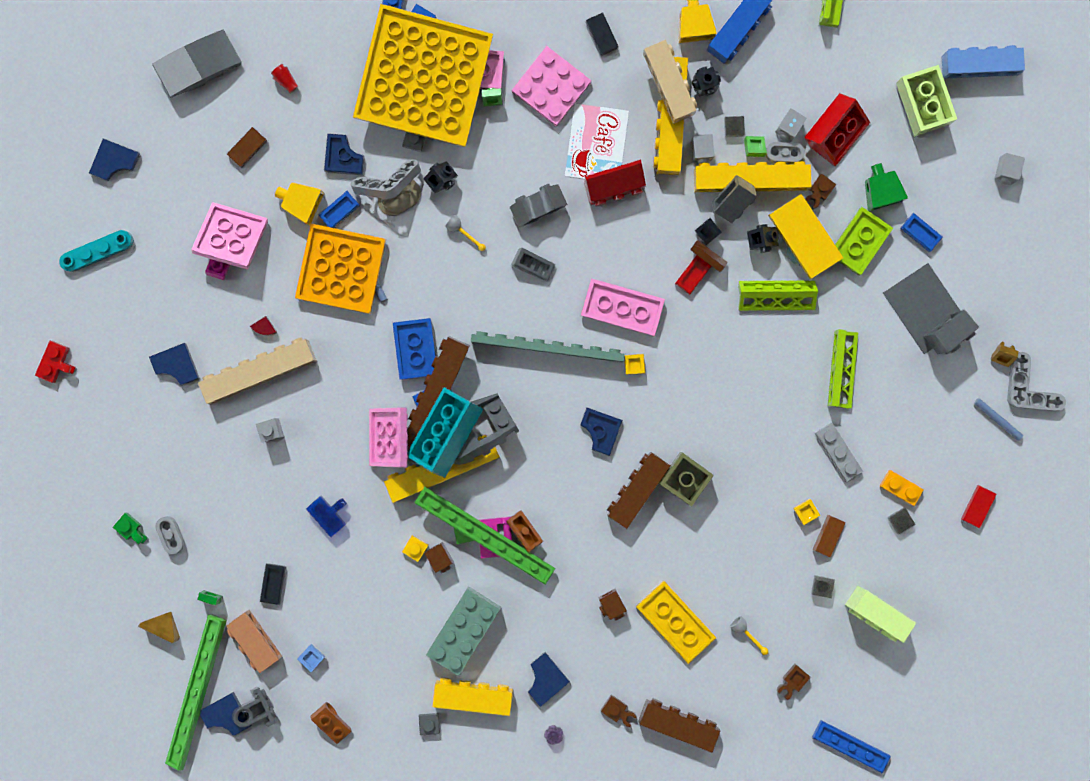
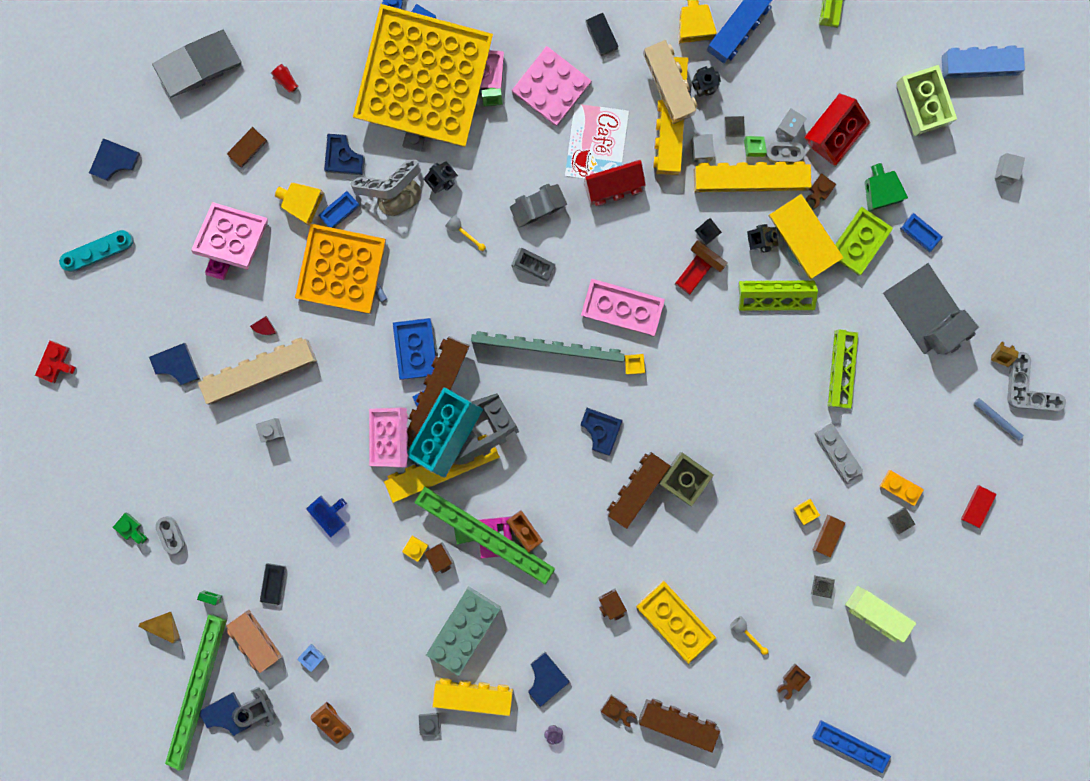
(734, 199): dark grey piece -> none

